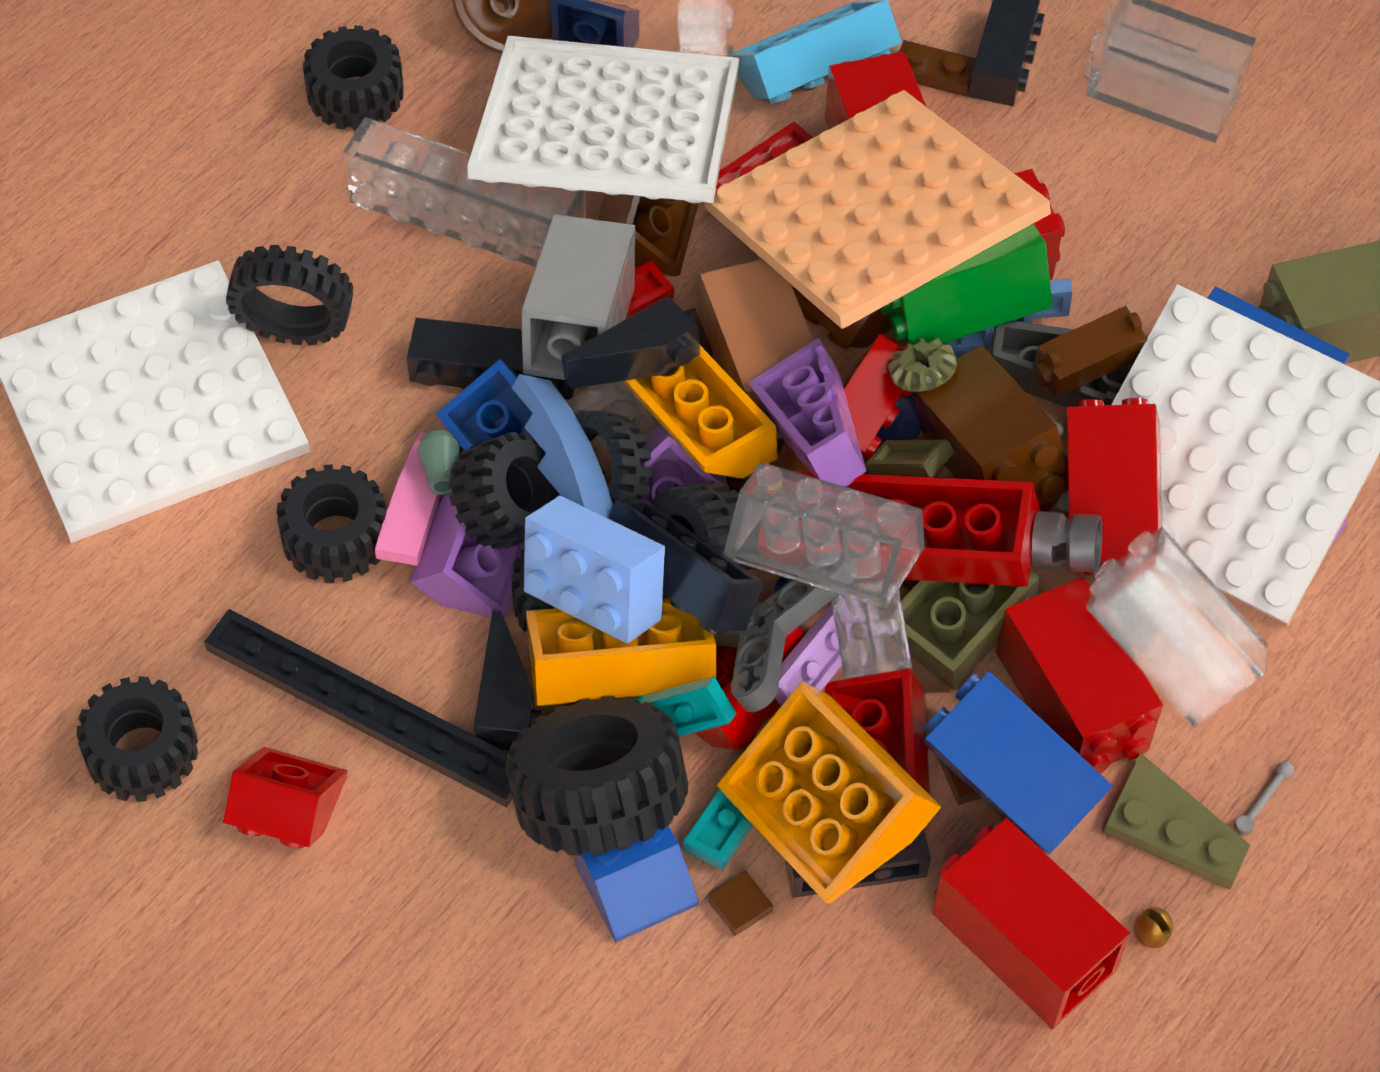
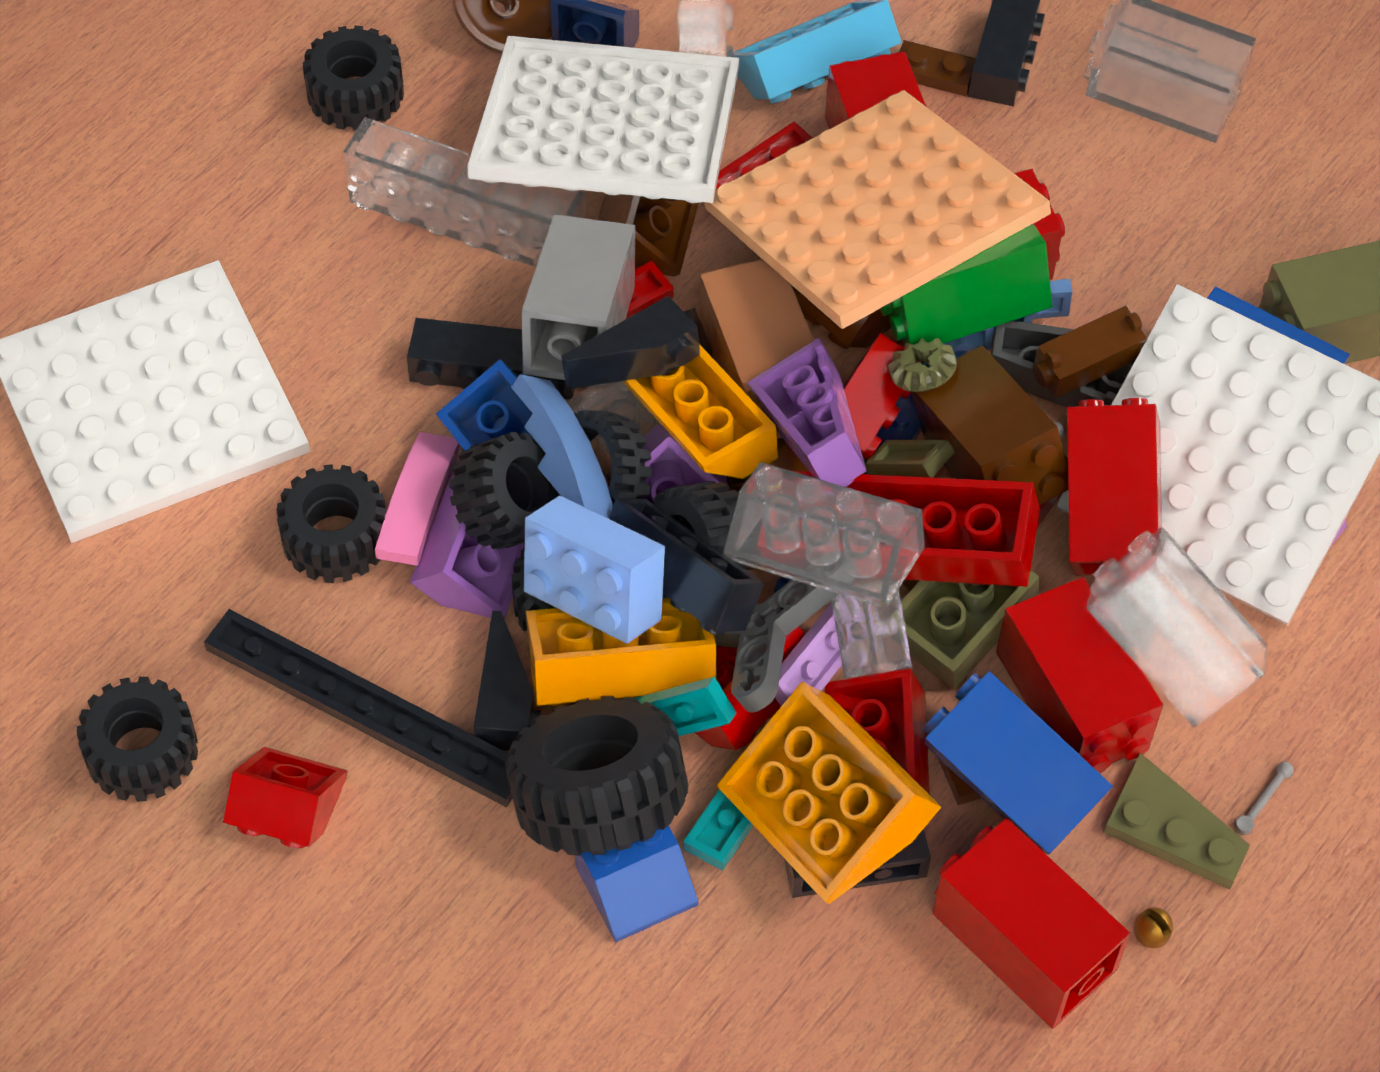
(296, 271): black tyre -> none
(437, 455): sand green cone -> none
(740, 903): reddish brown tile -> none
(1067, 541): flat silver wheel -> none

